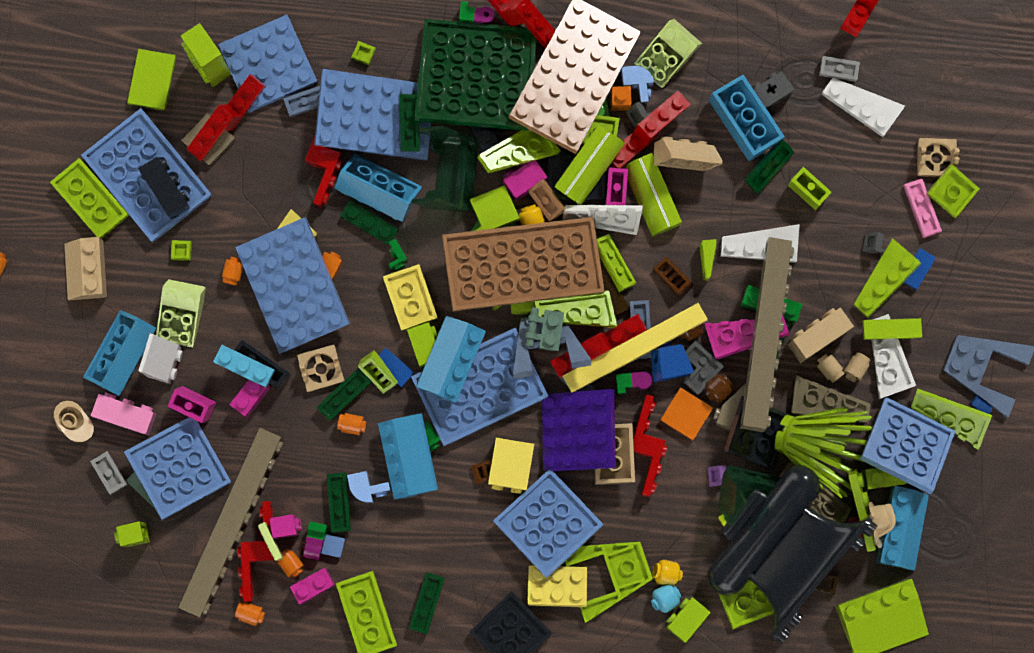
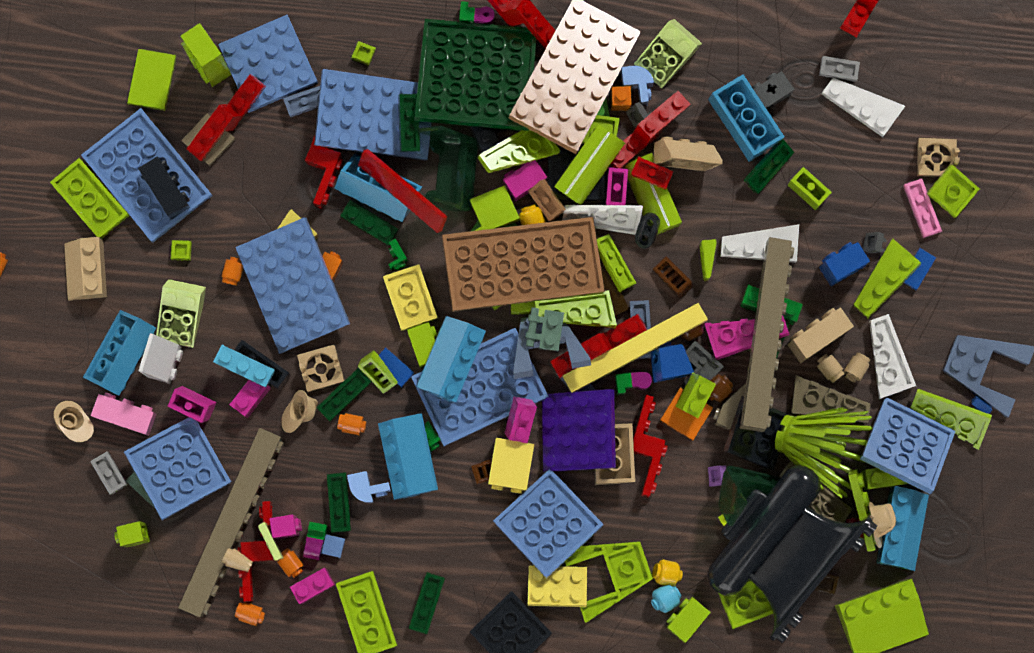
(236, 560): none -> tan cone
(299, 410): none -> tan piece
(402, 191): none -> red tile
(520, 419): none -> dark pink brick
(647, 228): none -> black plate
(651, 173): none -> red plate
(695, 395): none -> lime brick
(845, 263): none -> blue brick
(892, 329): lime tile -> none

